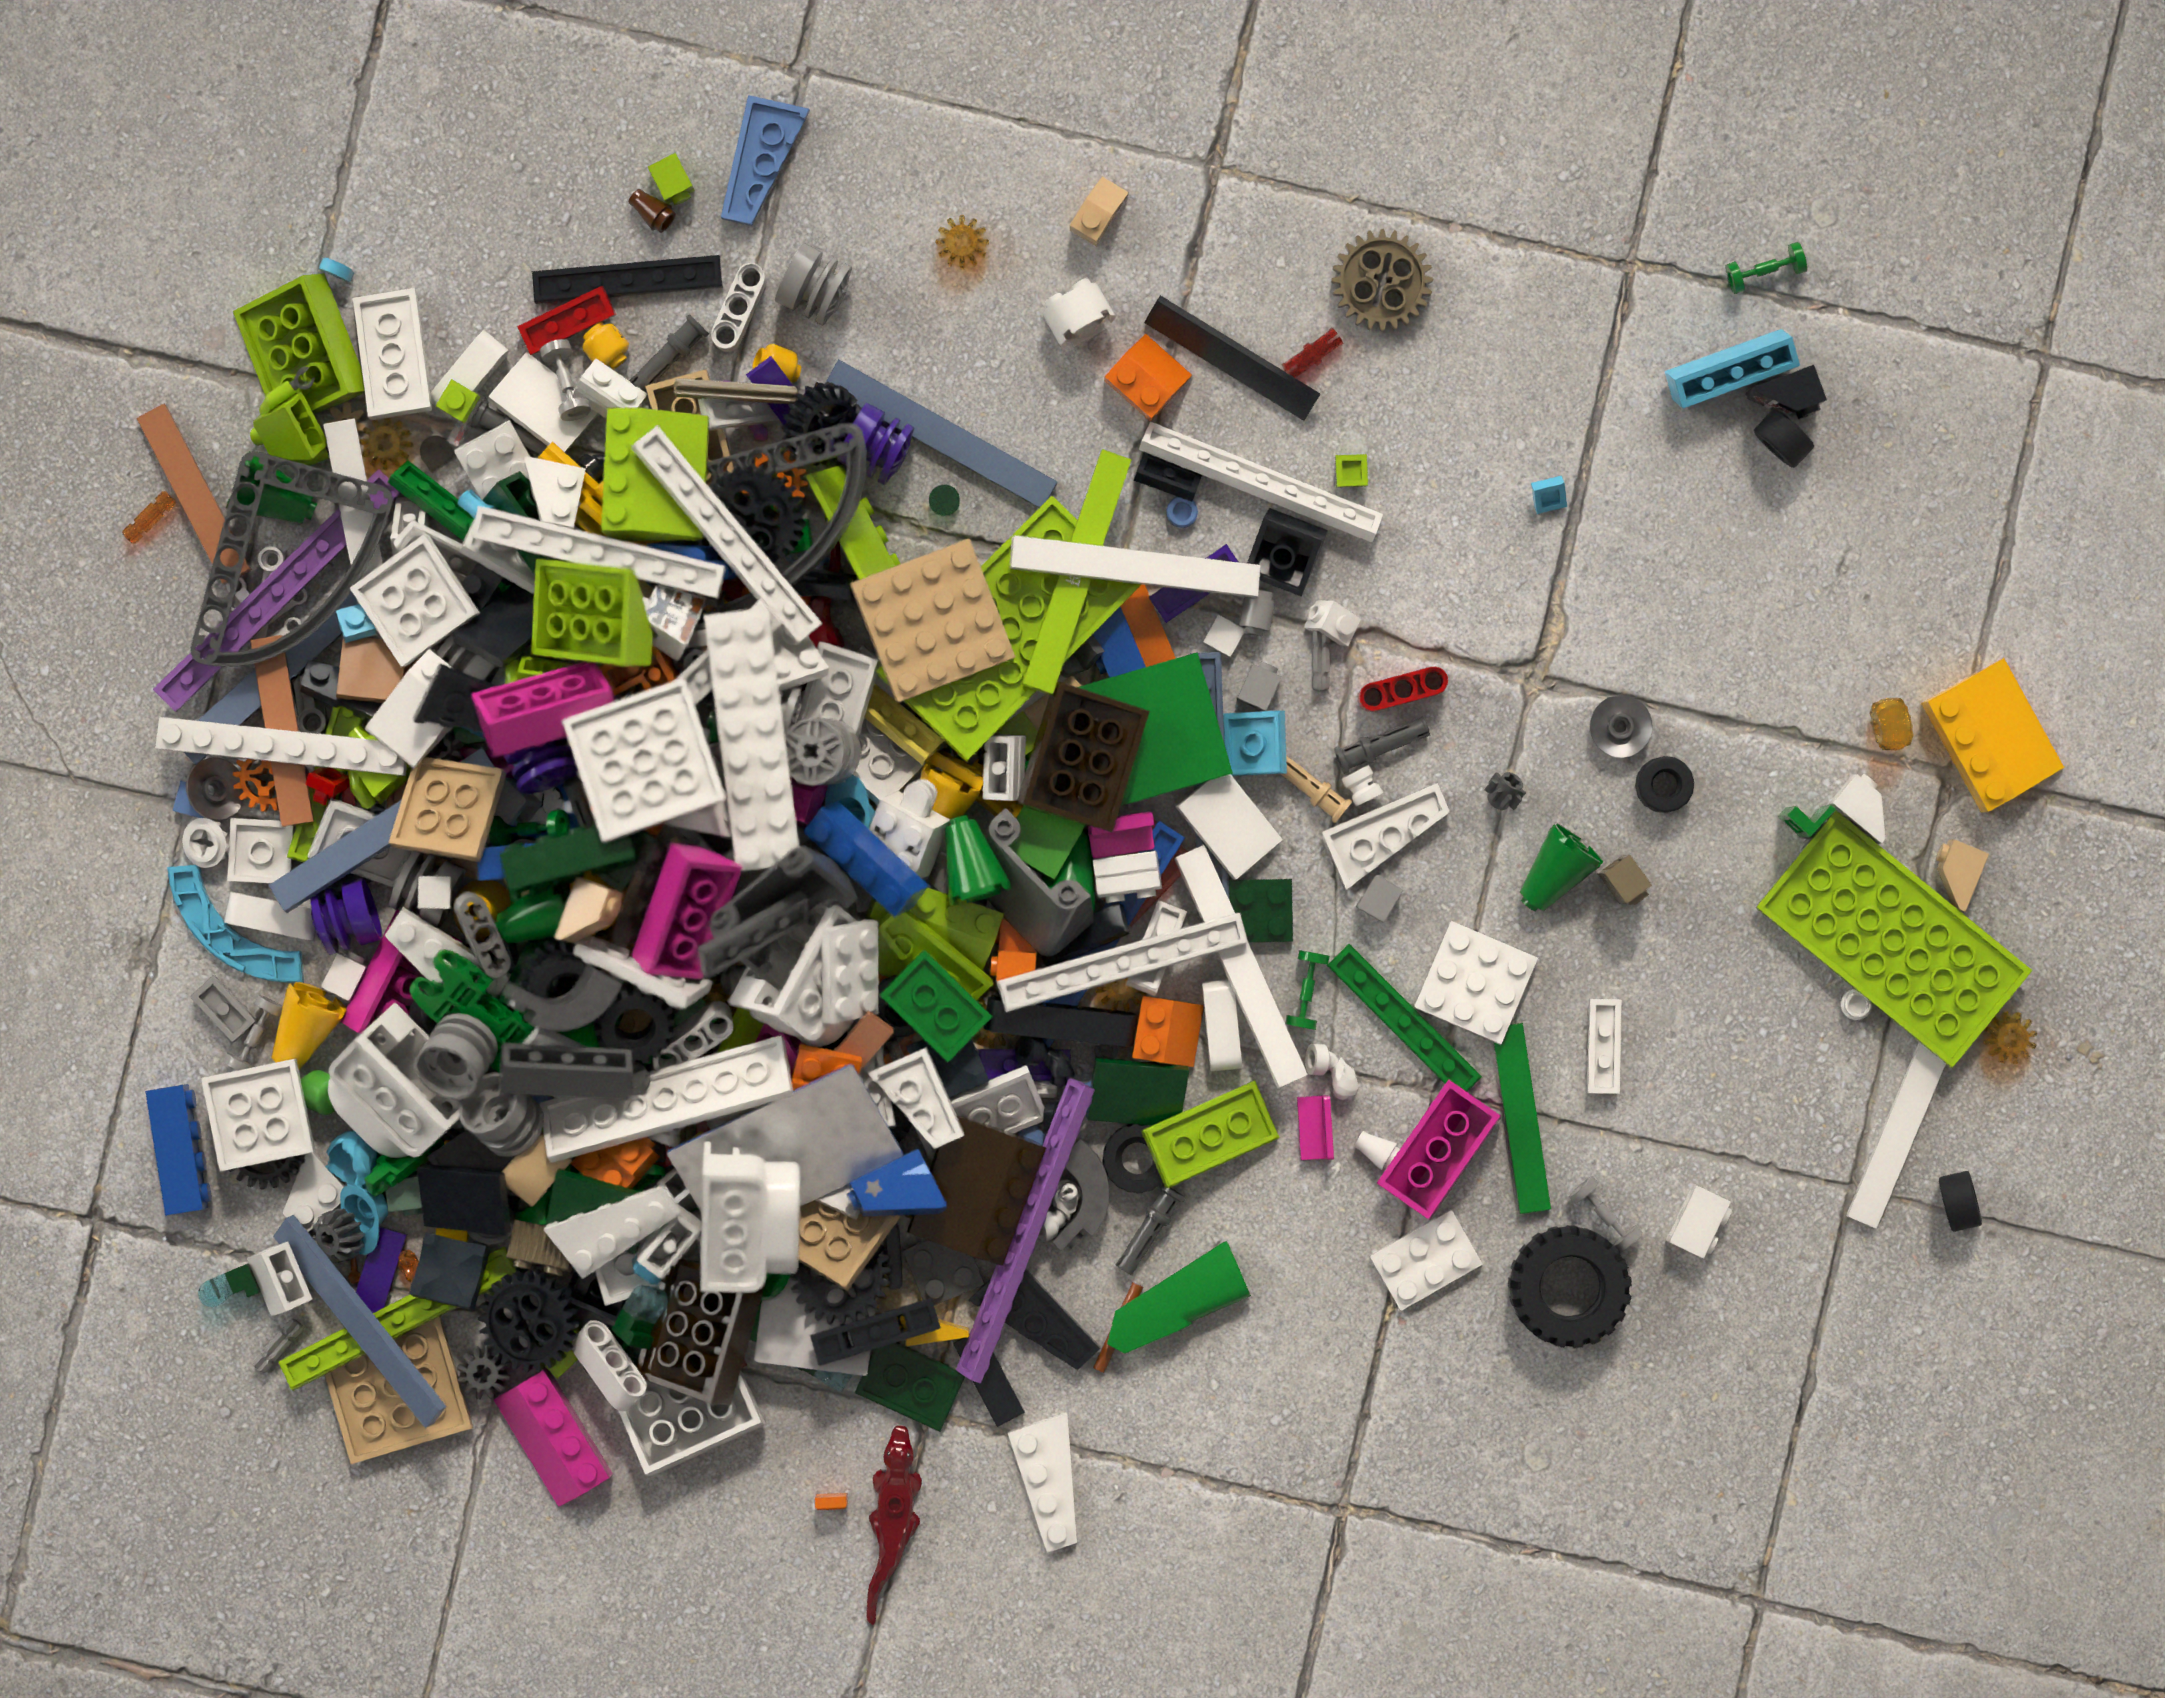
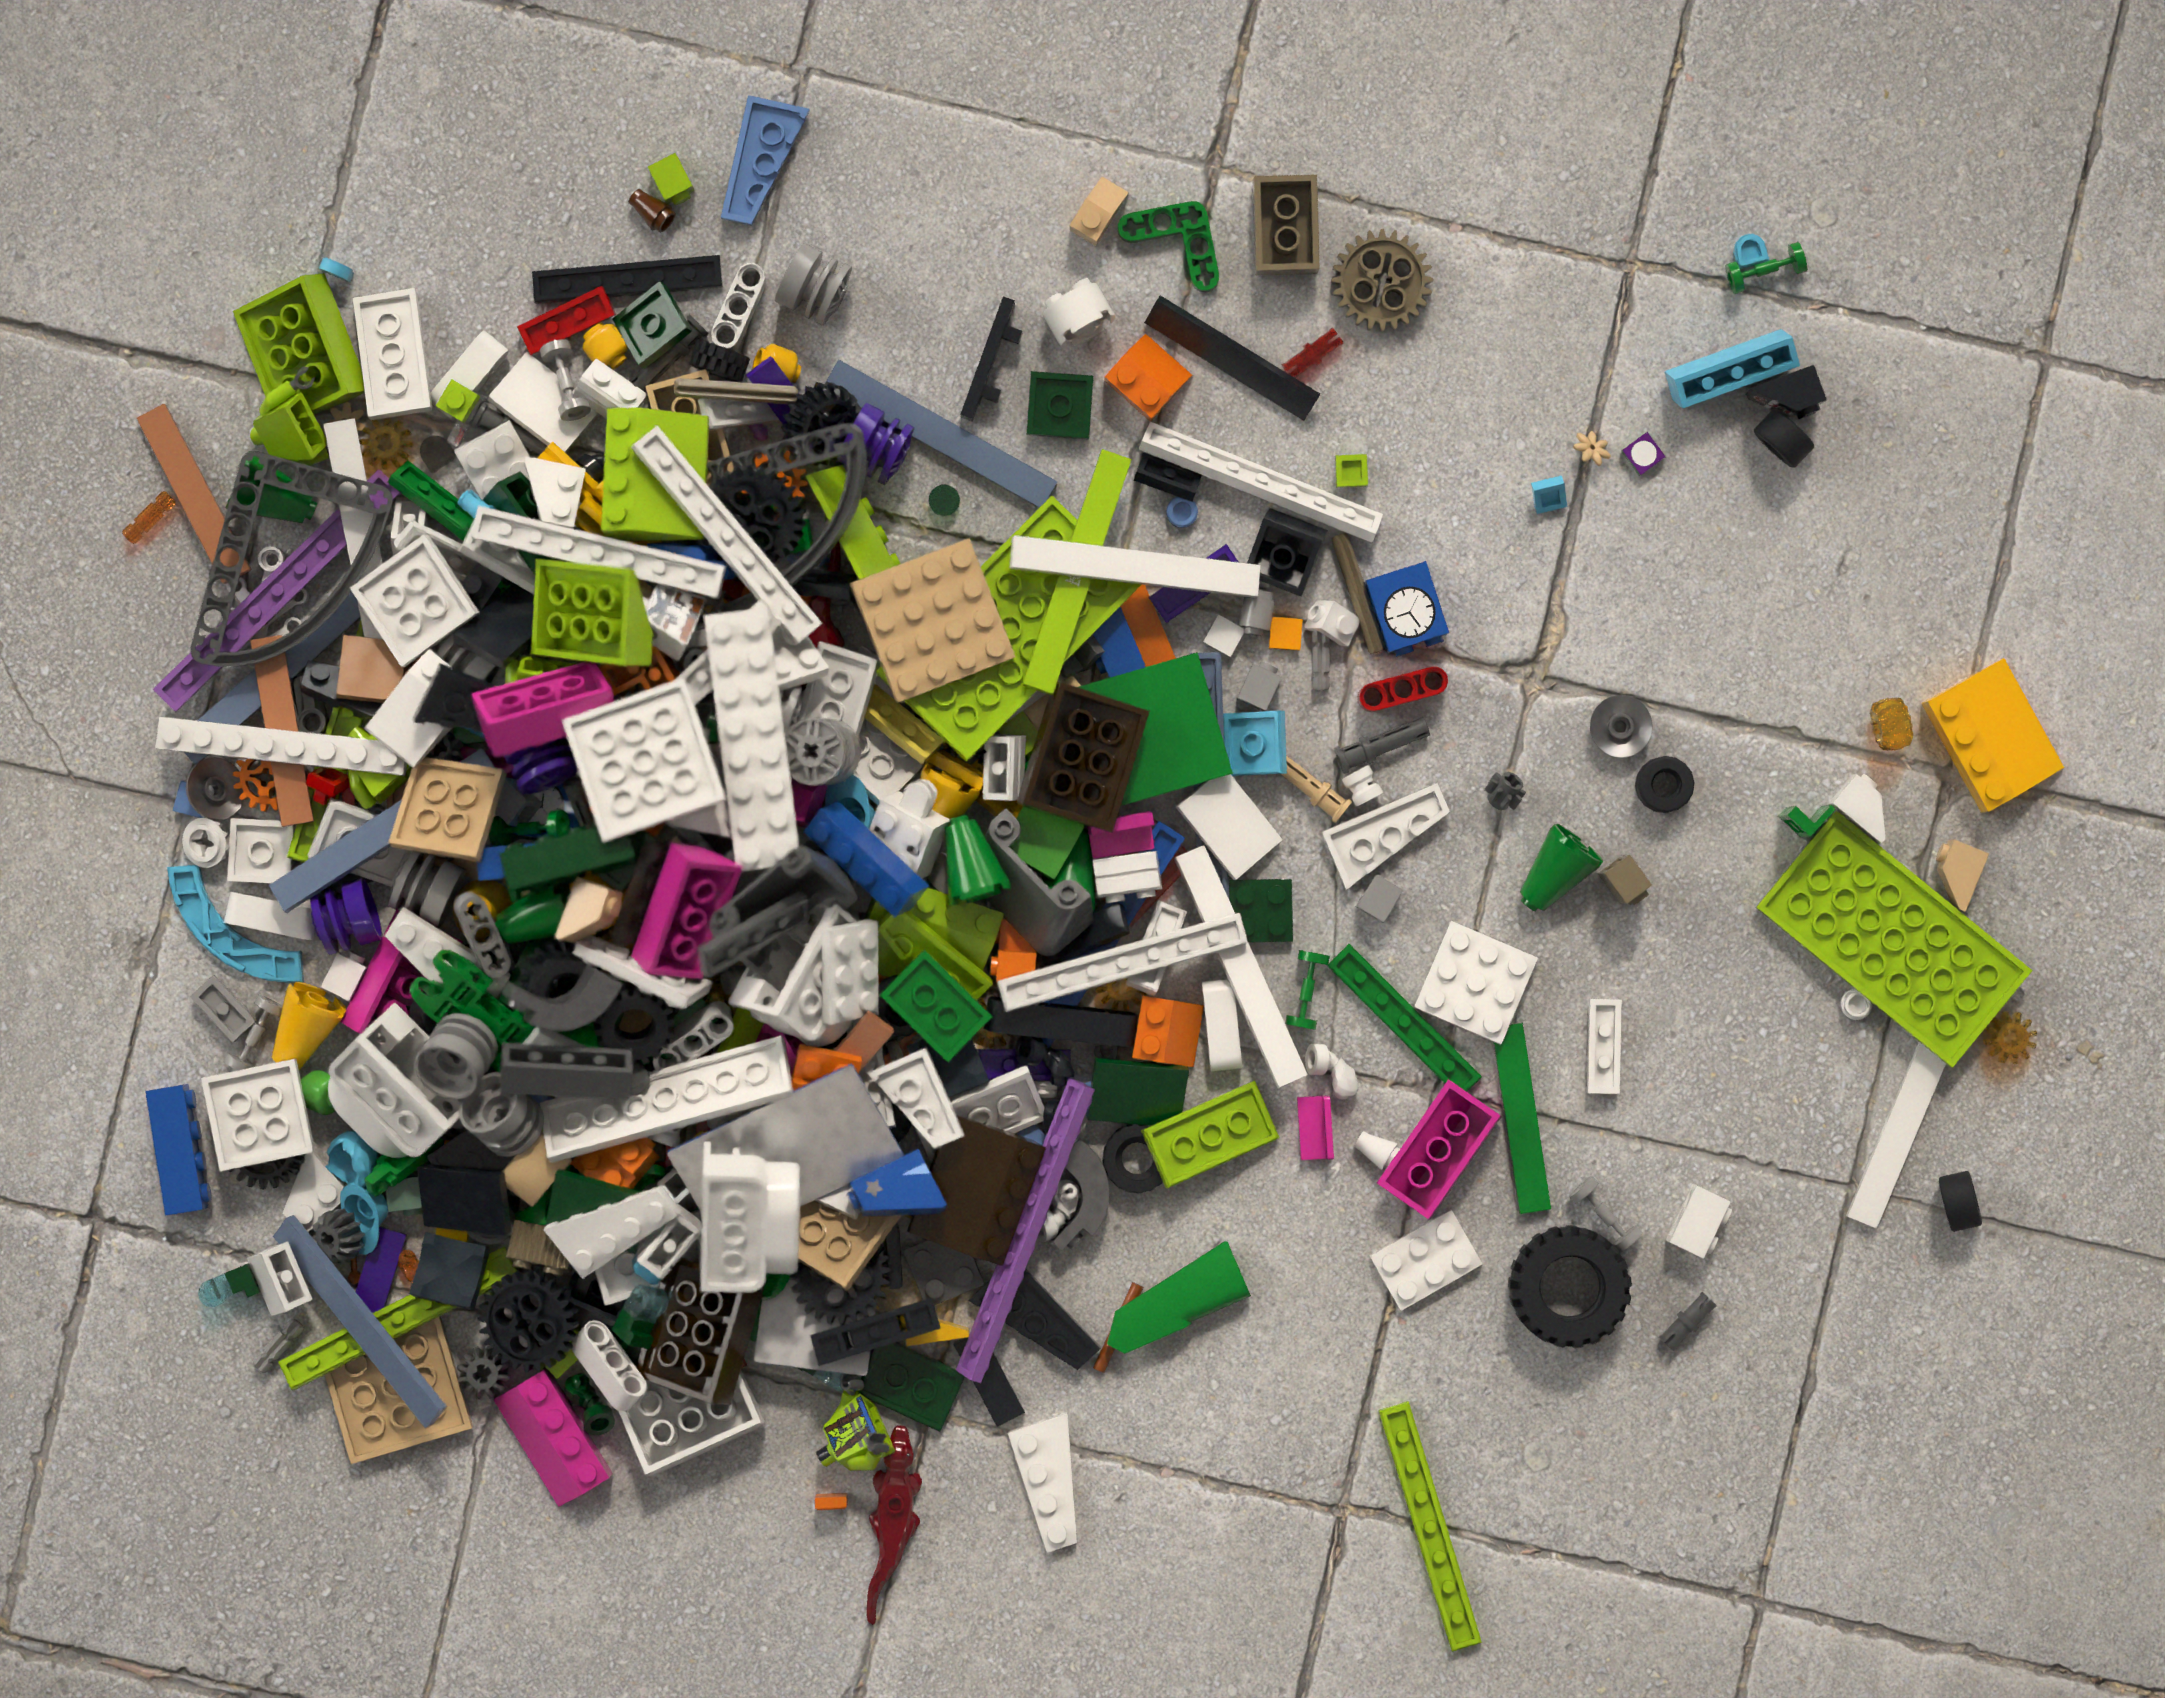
(354, 623): medium azure plate -> none
(434, 892): white tile -> none
(597, 1417): none -> dark green arm
(652, 325): none -> plate
(719, 361): none -> black tyre
(855, 1431): none -> torso
(959, 232): clear yellow gear -> none
(979, 387): none -> black hinge
(1059, 405): none -> dark green plate
(1157, 1217): dark grey pin -> none
(1189, 233): none -> green beam
(1285, 633): none -> light orange tile
(1286, 225): none -> dark tan brick
(1358, 593): none -> dark tan axle
(1407, 608): none -> brick
(1430, 1526): none -> lime tile
(1591, 449): none -> tan plant
(1643, 453): none -> tile
(1687, 1321): none -> dark grey pin
(1750, 251): none -> medium azure tile

